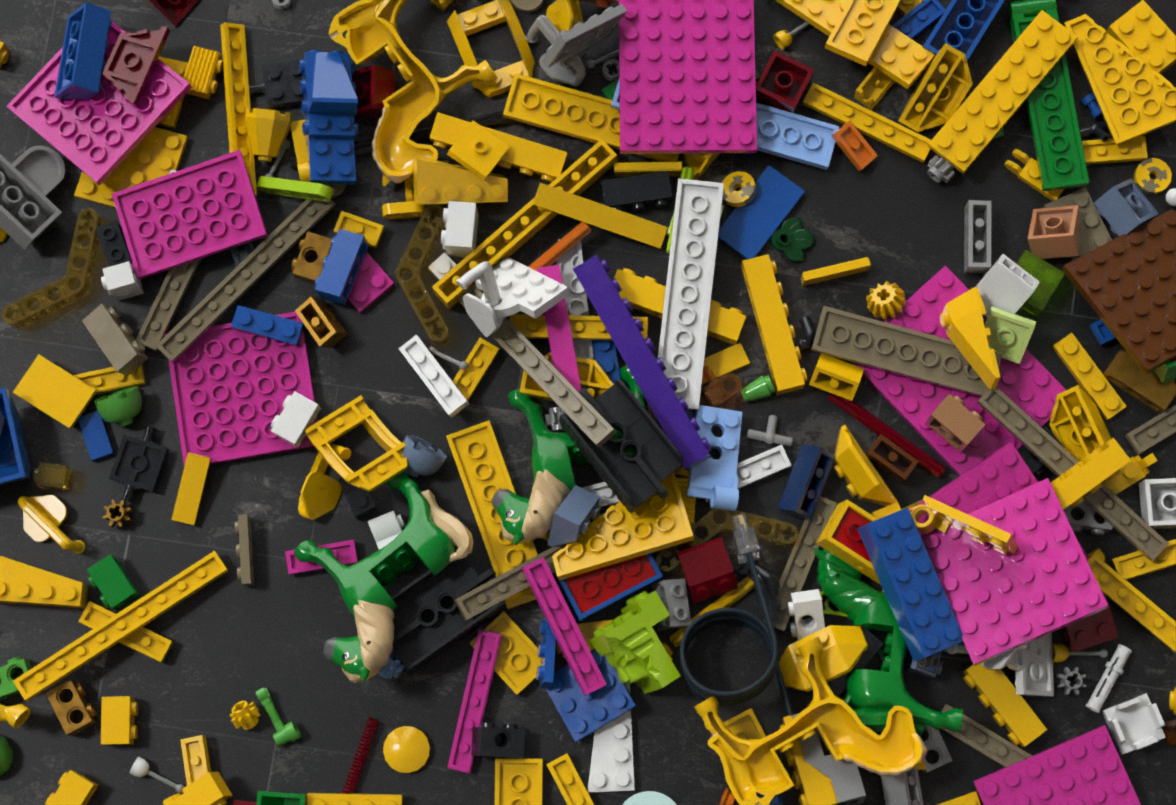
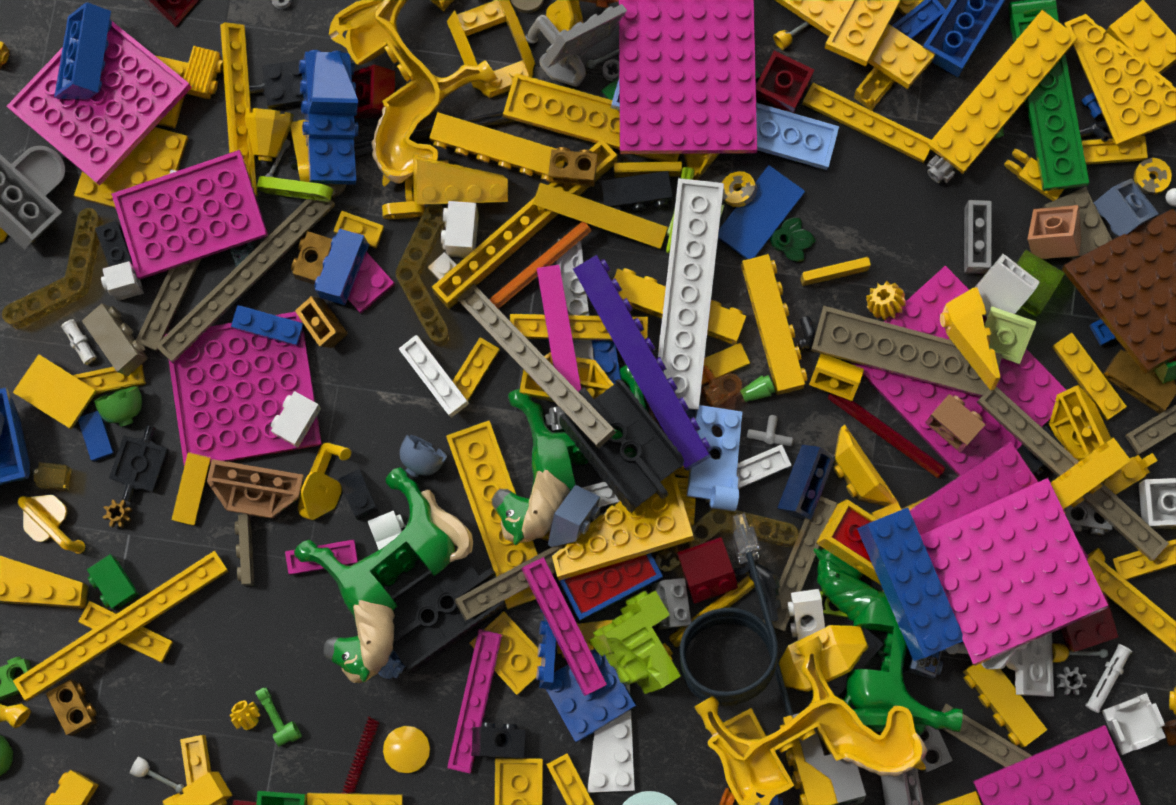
(79, 342): none -> white pin
(118, 720): yellow brick -> none
(134, 61): dark red wing -> none
(253, 488): none -> medium nougat wedge
(345, 420): yellow wedge -> none
(462, 365): light grey hinge -> none
(478, 150): yellow plate -> none
(506, 291): white plate -> none
(571, 173): none -> pearl gold brick
(854, 145): orange plate -> none
(891, 458): reddish brown brick -> none
(938, 91): yellow wedge -> none
(943, 516): yellow hinge -> none

